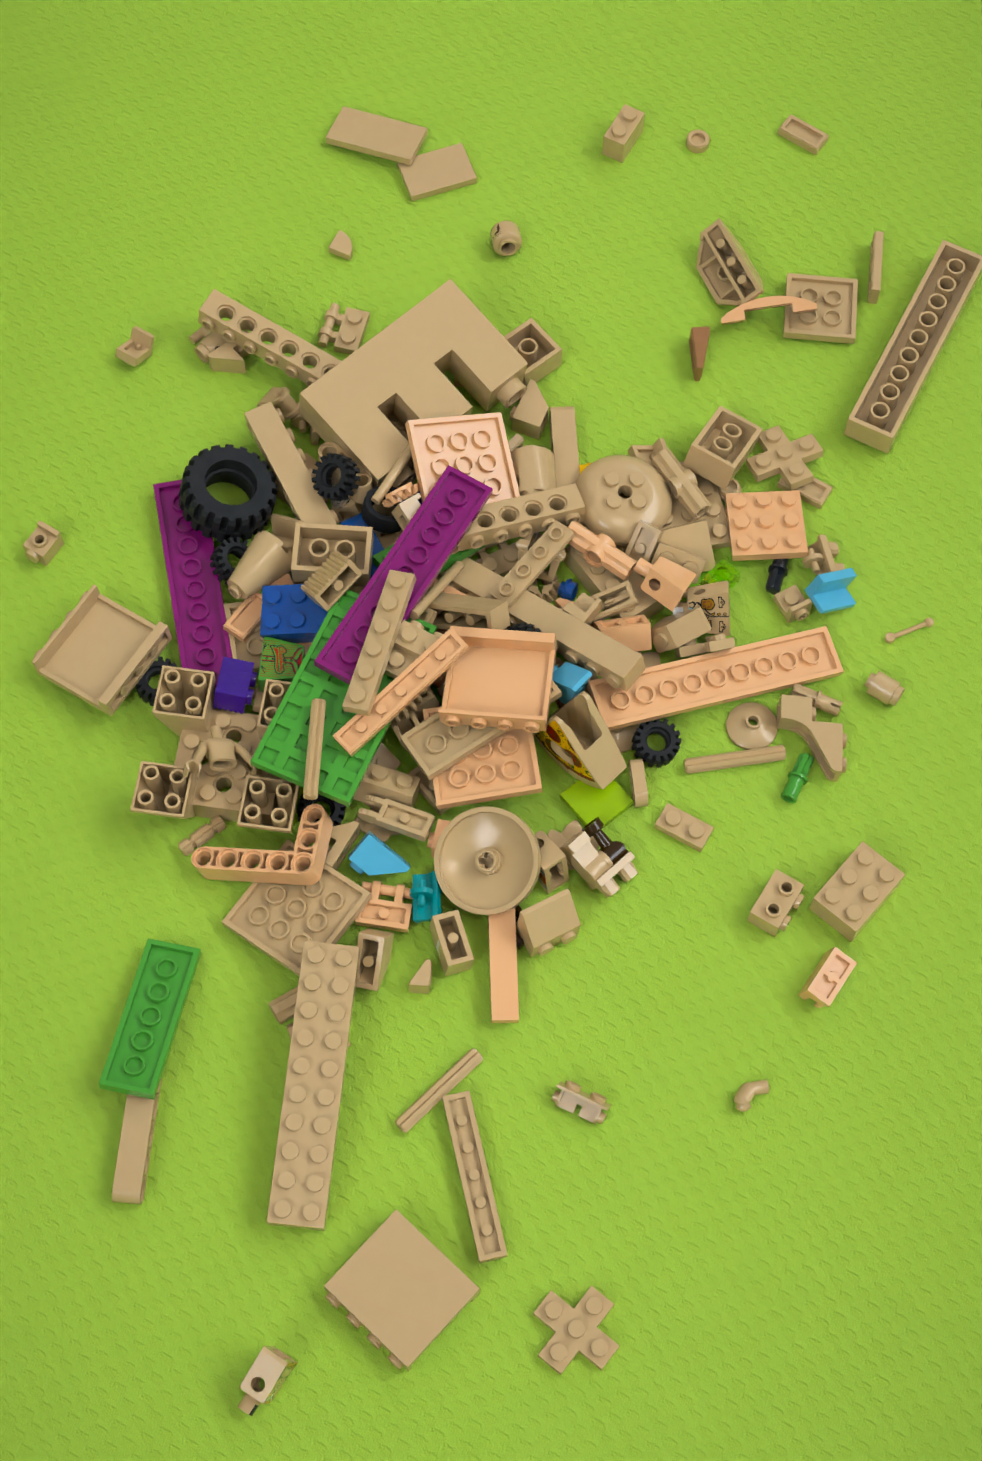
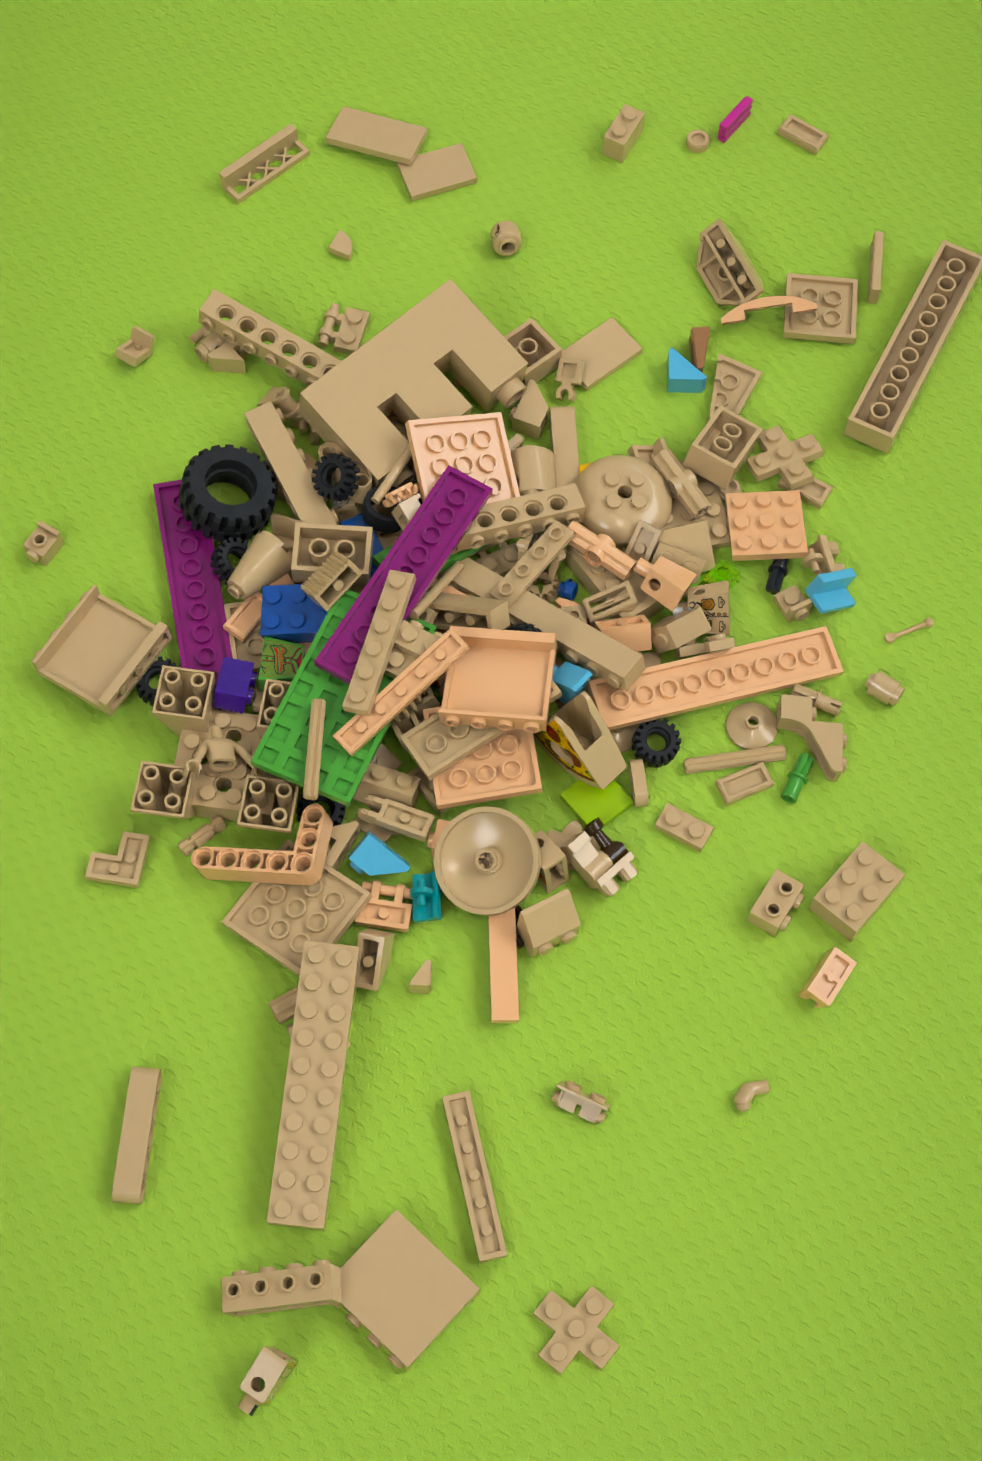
(124, 868): none -> tan plate
(150, 1019): bright green plate -> none
(255, 161): none -> tan fence
(281, 1289): none -> tan brick
(438, 1089): tan axle -> none
(451, 942): tan brick -> none
(569, 374): none -> tan plate
(584, 608): tan panel -> none
(603, 351): none -> tan tile
(683, 375): none -> medium azure slope
(733, 385): none -> tan wing
(734, 119): none -> dark pink tile
(744, 783): none -> tan tile

